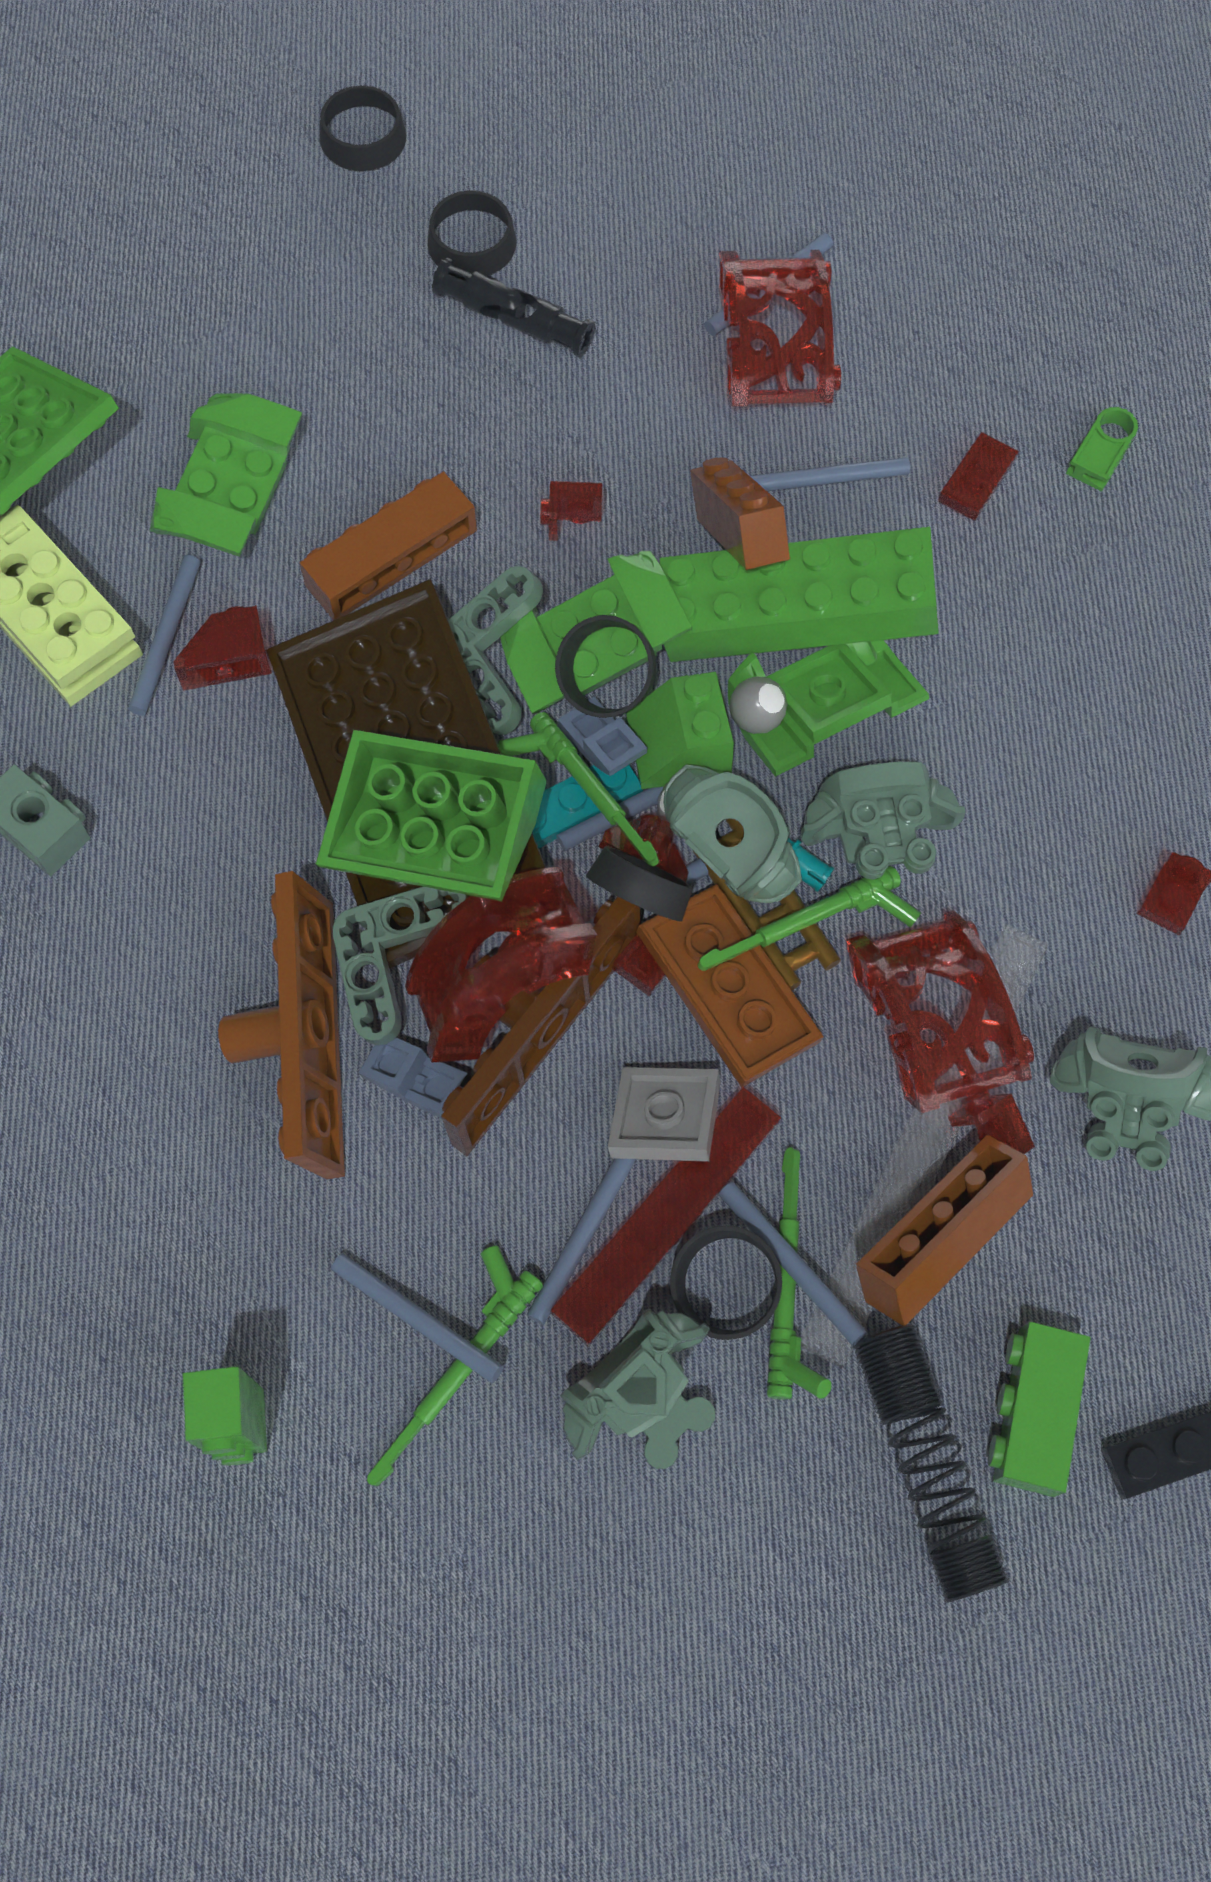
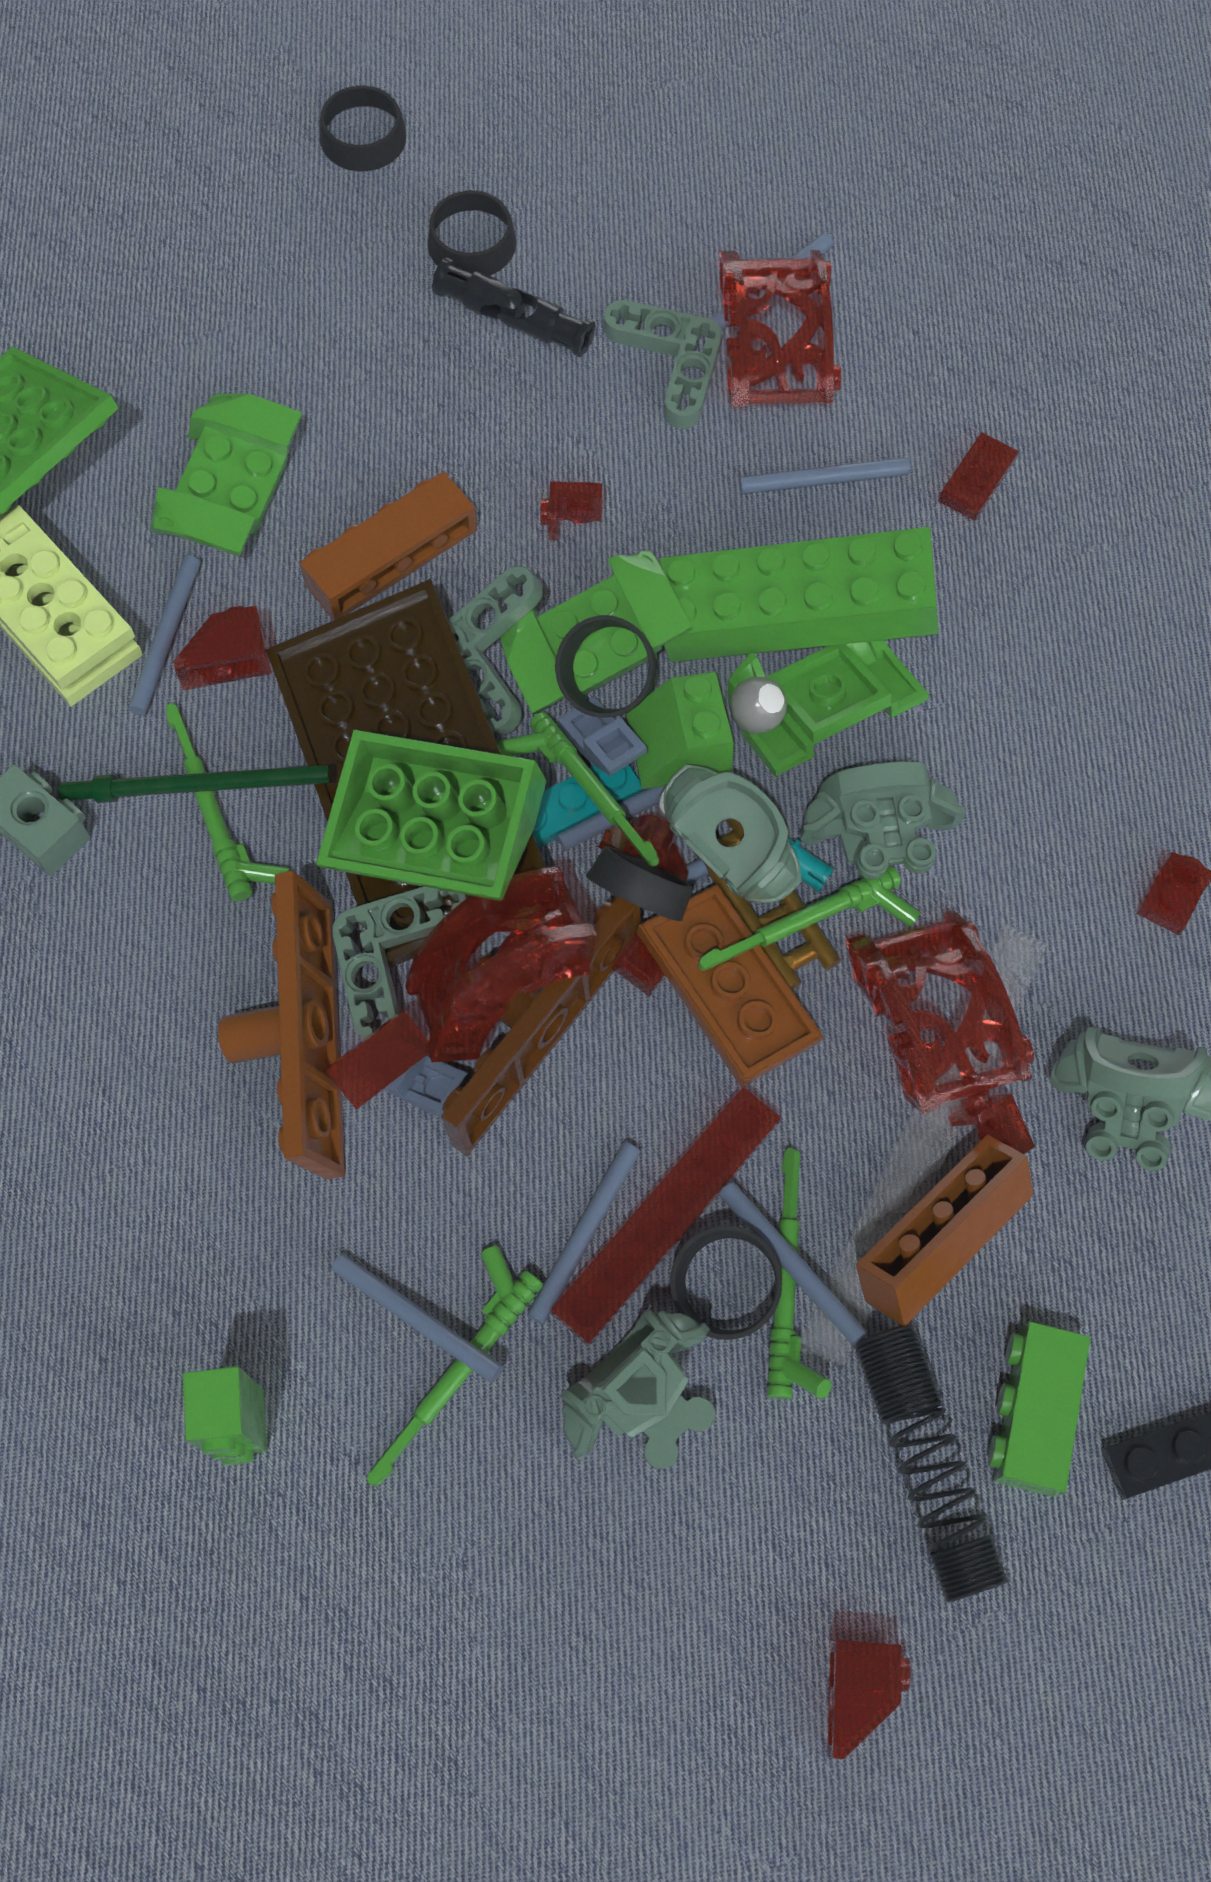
(109, 788): none -> dark green bar
(231, 858): none -> bright green piece
(379, 1059): none -> clear red tile
(665, 1114): light grey plate -> none
(681, 343): none -> sand green beam
(740, 513): dark orange brick -> none
(862, 1691): none -> clear red slope
(1101, 454): bright green piece -> none

